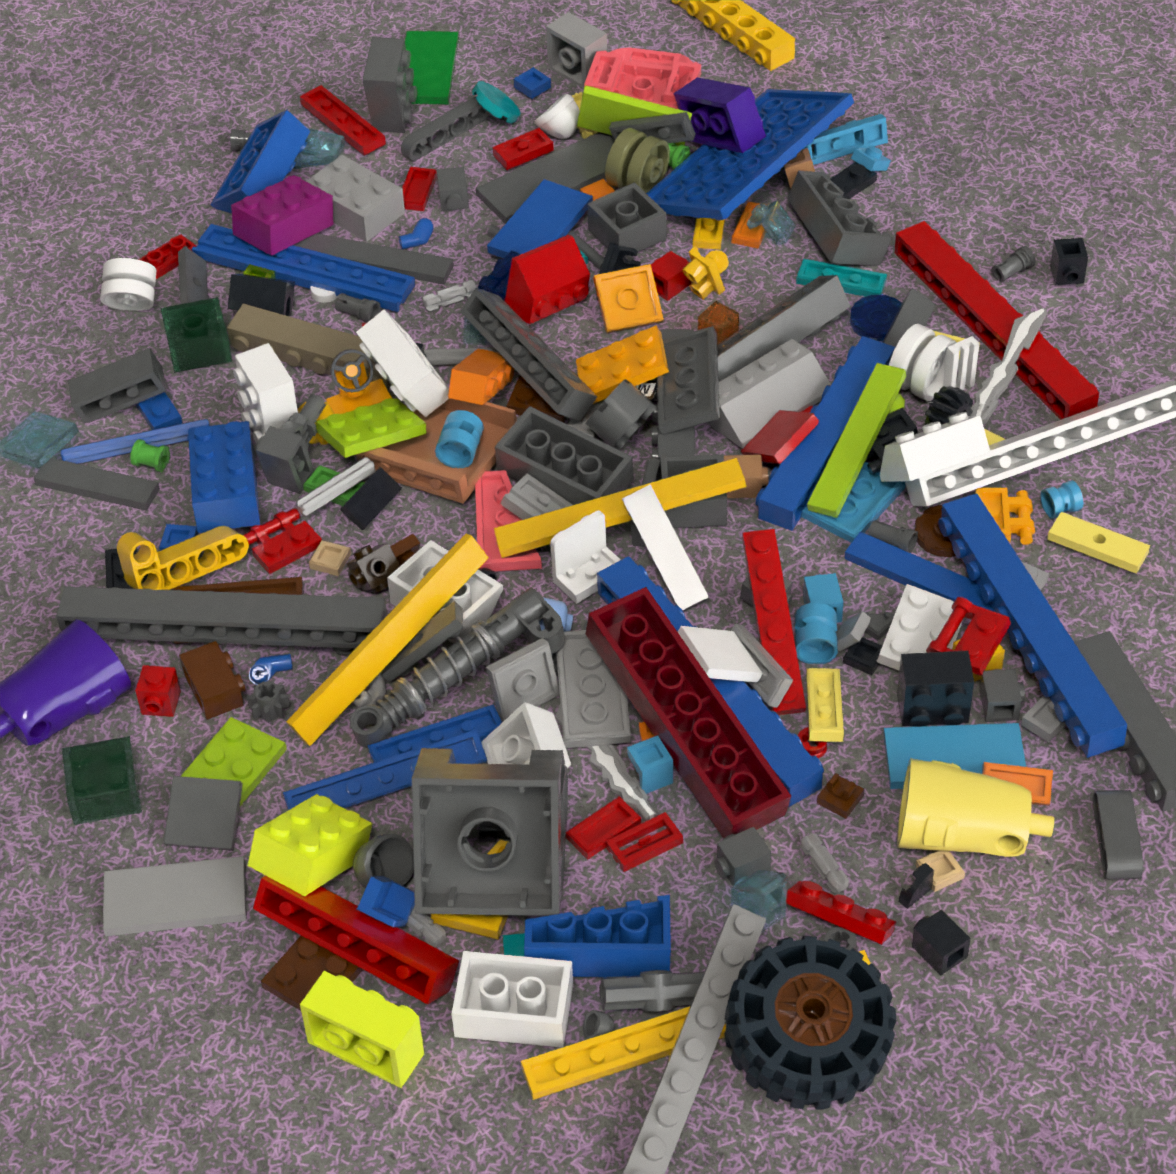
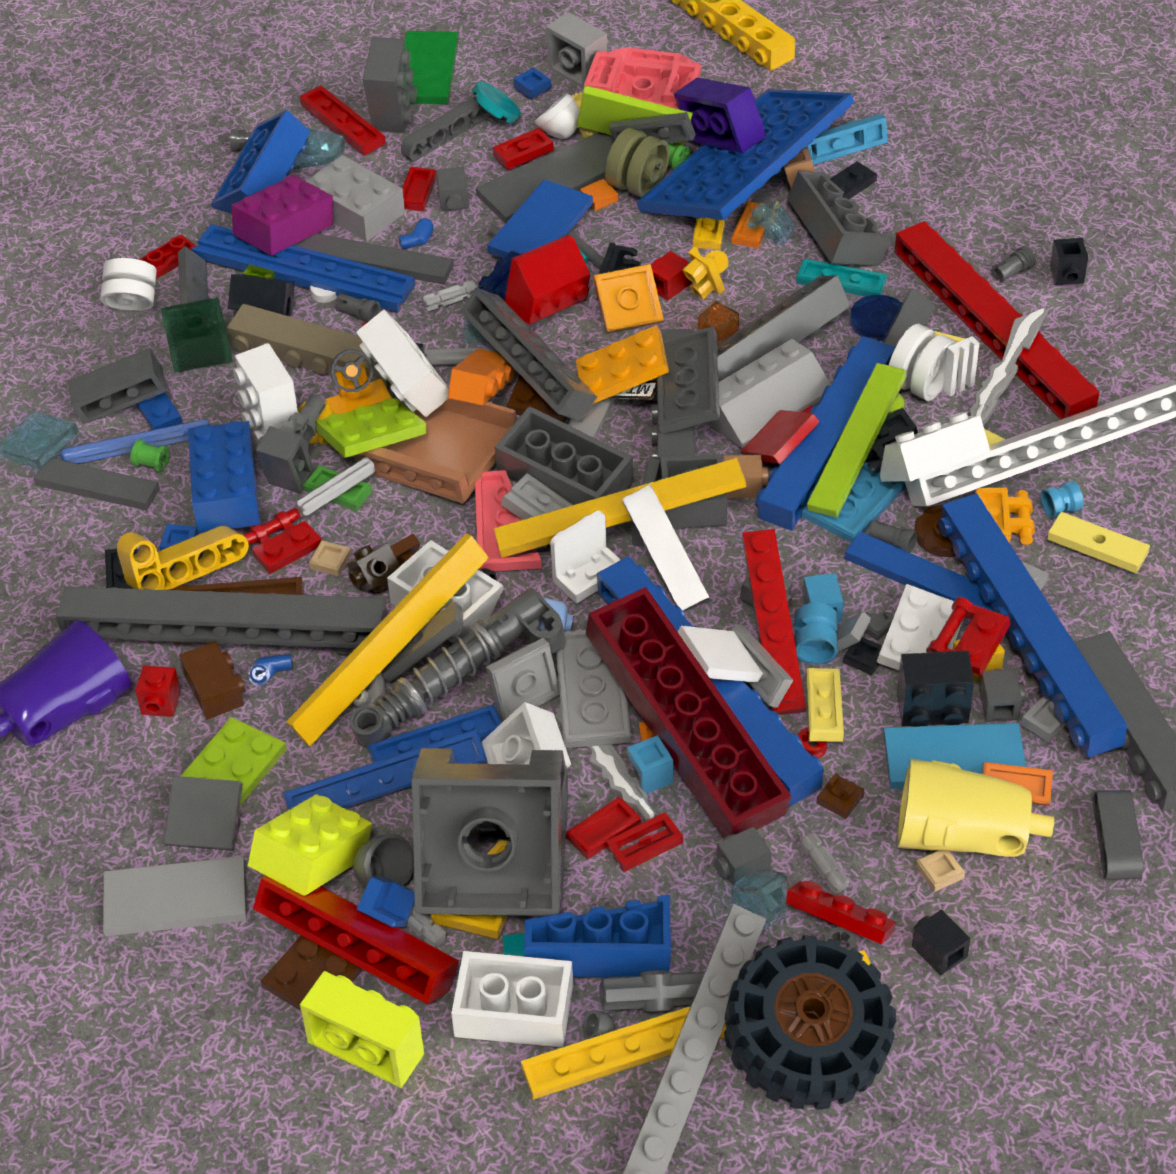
(101, 780): clear green brick -> none
(268, 701): dark grey gear -> none
(371, 498): black tile -> none
(459, 439): dark azure wheel -> none
(621, 414): dark grey brick -> none
(627, 219): dark grey brick -> none
(871, 158): dark azure plate -> none
(920, 887): black tile -> none
(948, 403): black gear -> none

